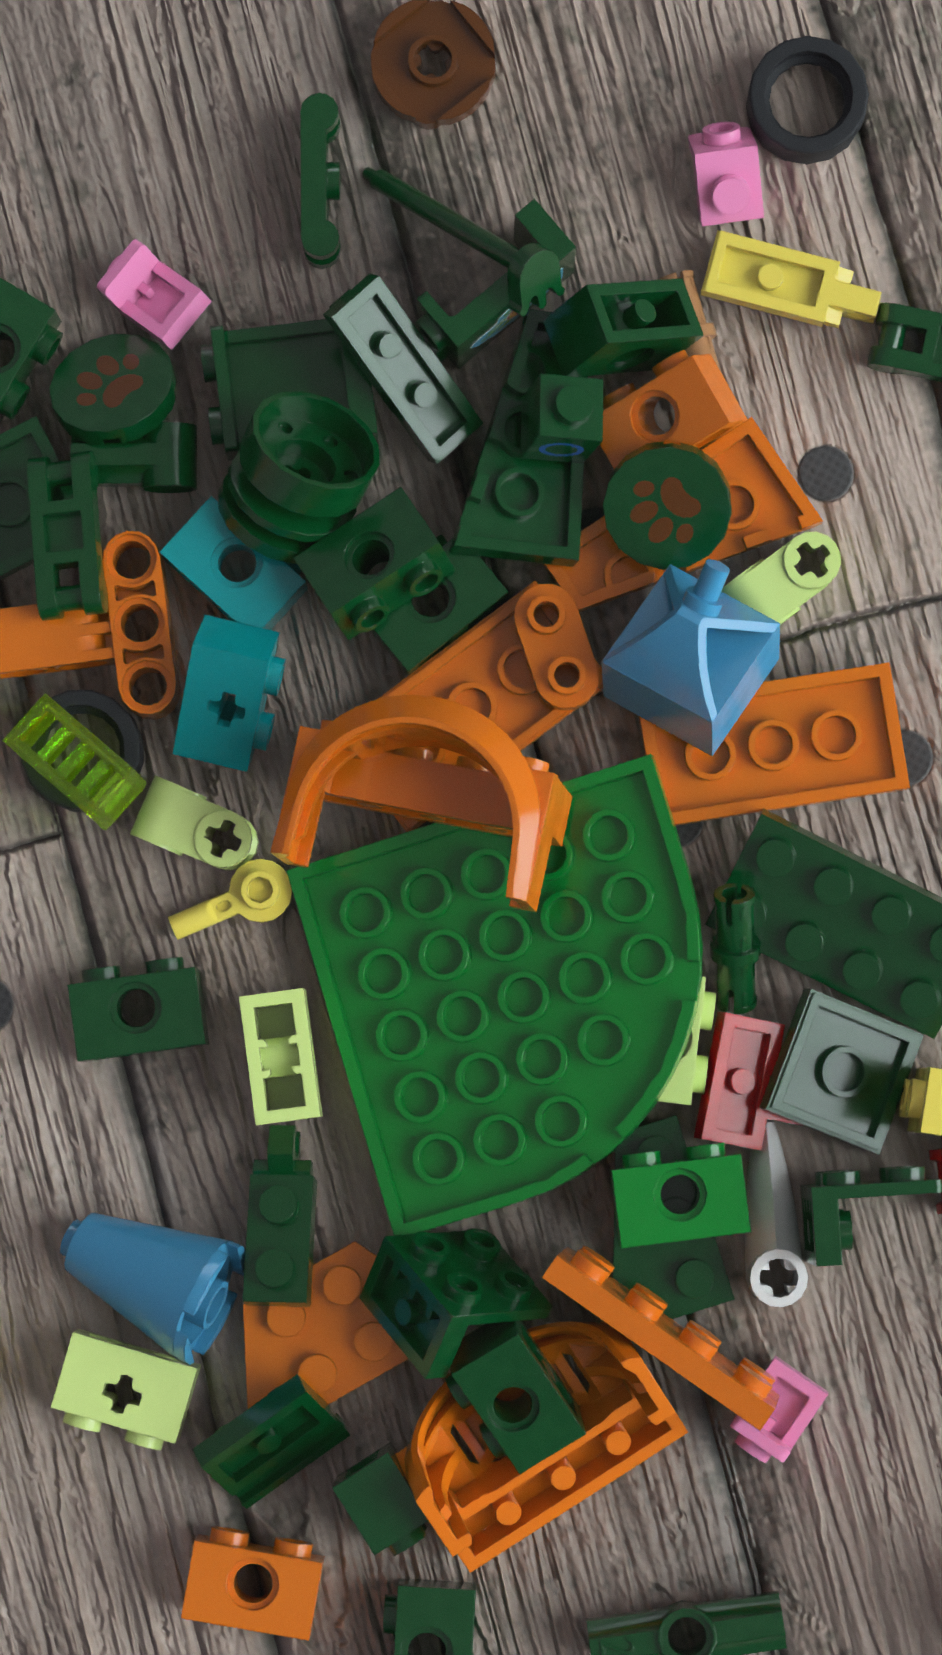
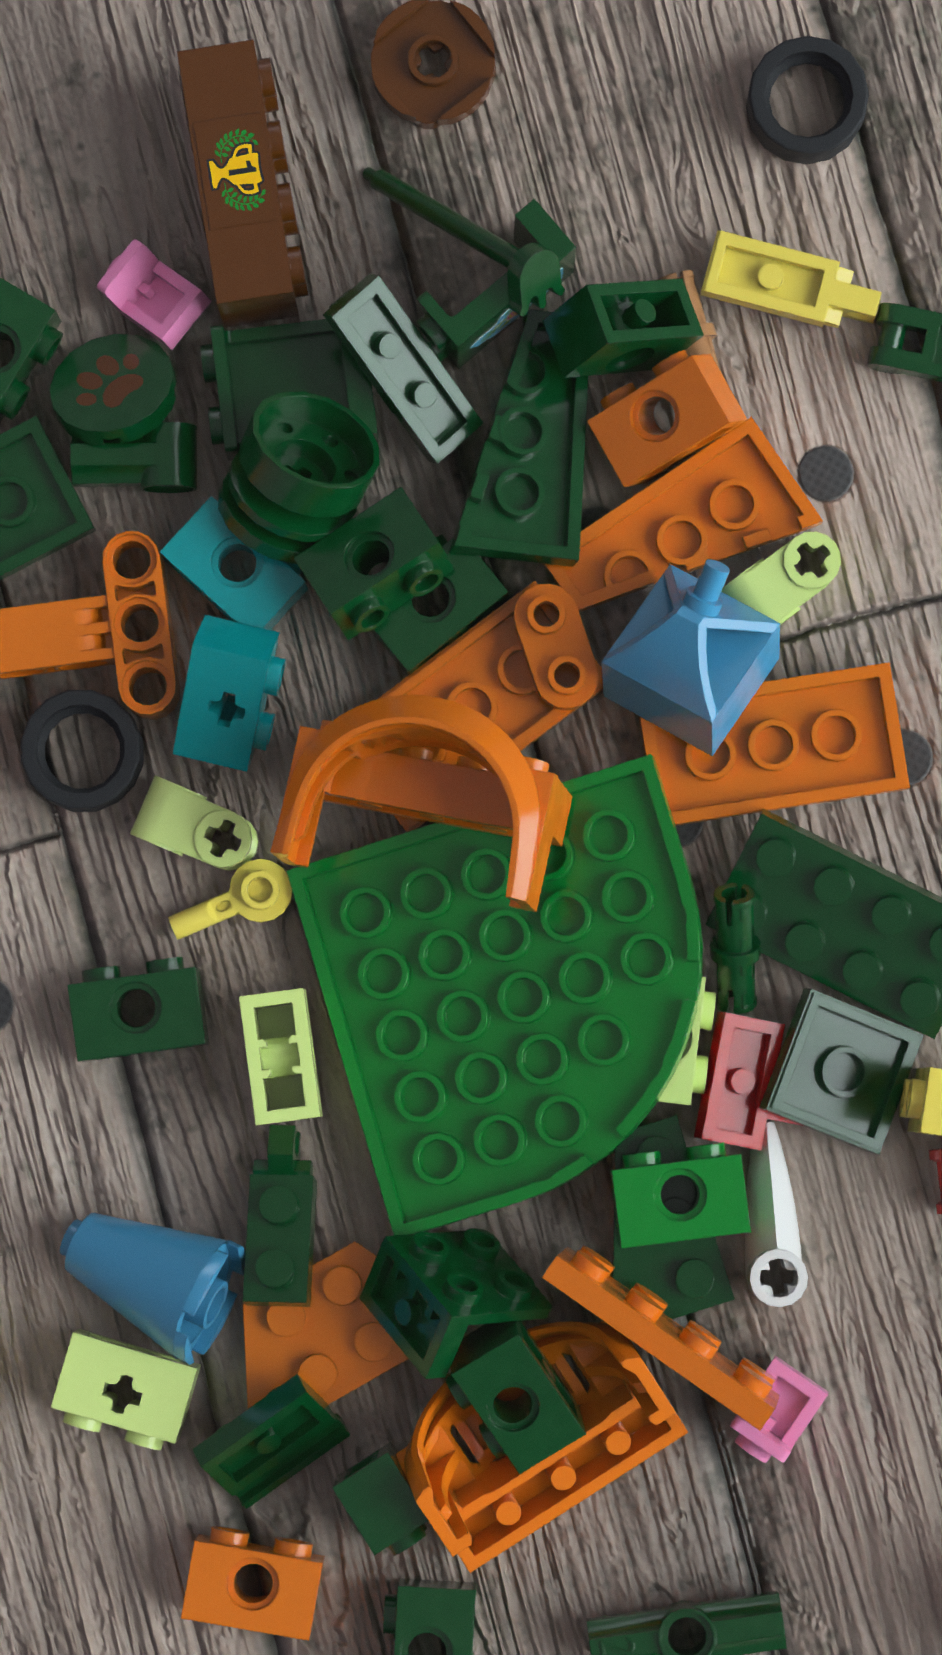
(66, 535): dark green plate -> none
(108, 800): clear neon green slope -> none
(238, 184): none -> reddish brown brick
(319, 180): dark green plate -> none
(562, 418): dark green brick -> none
(667, 505): dark green tile -> none
(726, 174): bright pink bracket -> none
(828, 1228): dark green bracket -> none

